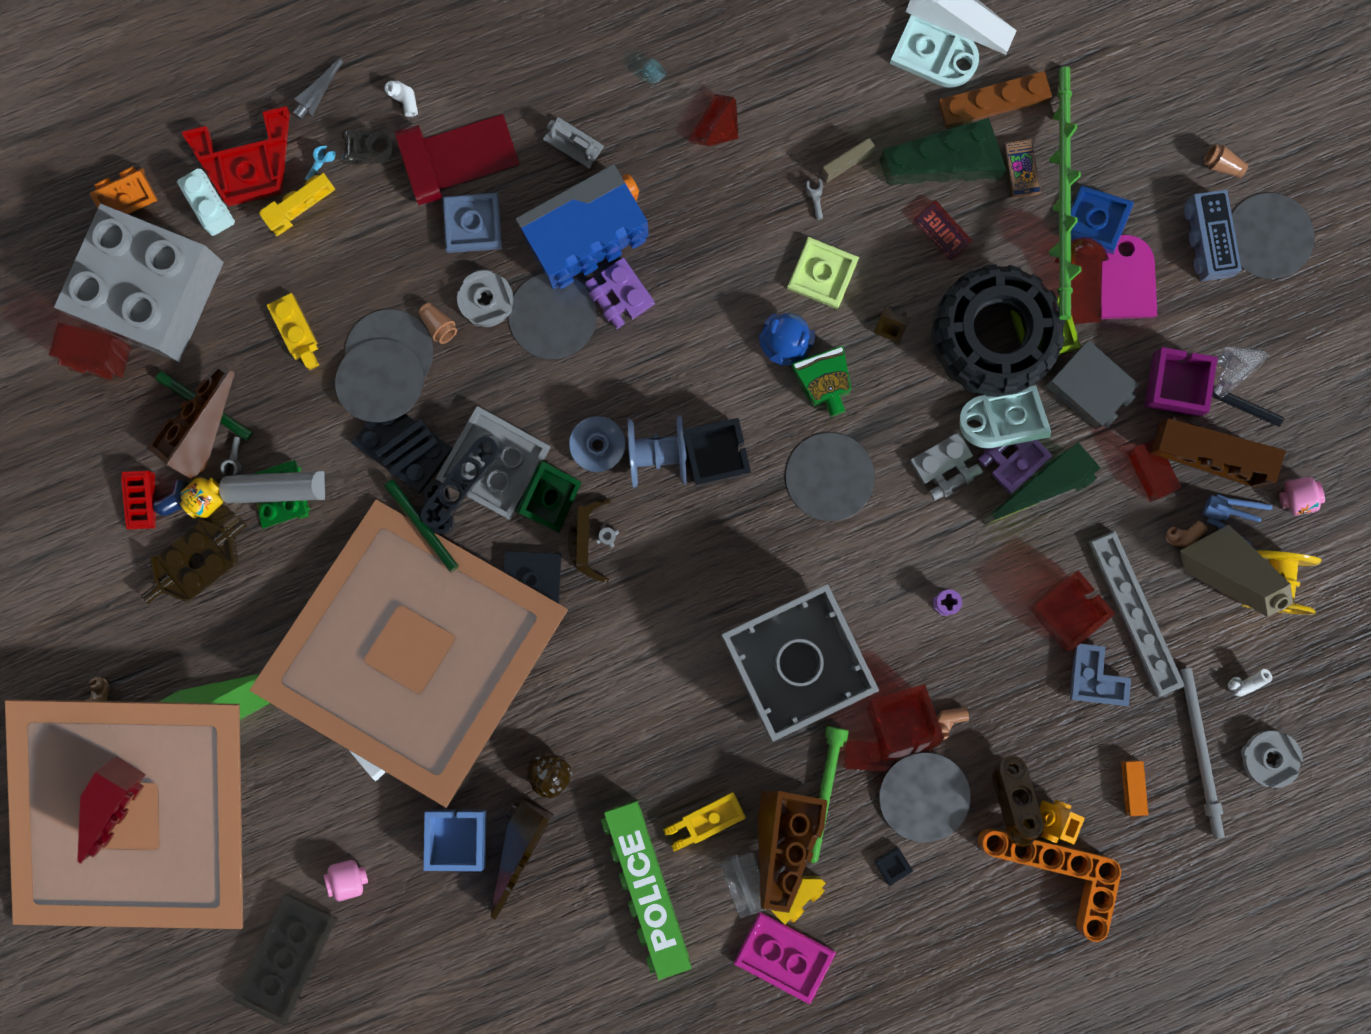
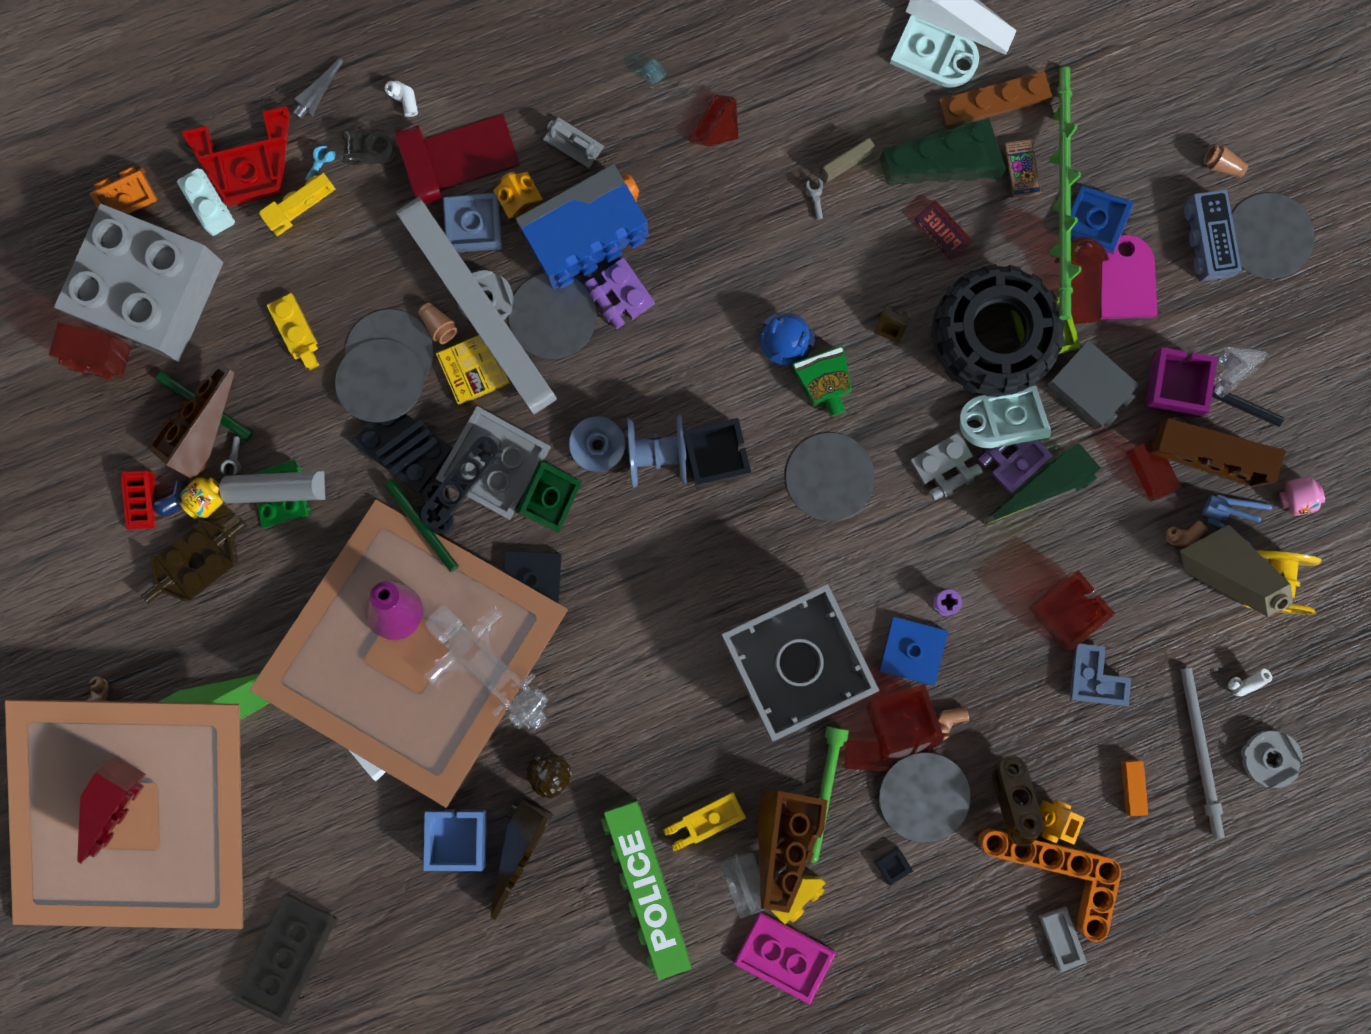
(345, 880): bright pink head -> none
(393, 610): none -> magenta cone
(471, 370): none -> yellow tile
(476, 305): none -> light grey beam
(484, 666): none -> clear piece
(517, 194): none -> light orange brick
(579, 539): dark brown piece -> none
(607, 536): light grey piece -> none
(822, 273): yellowish green tile -> none
(913, 651): none -> blue plate
(1062, 939): none -> light grey tile
(1136, 614): light grey tile -> none

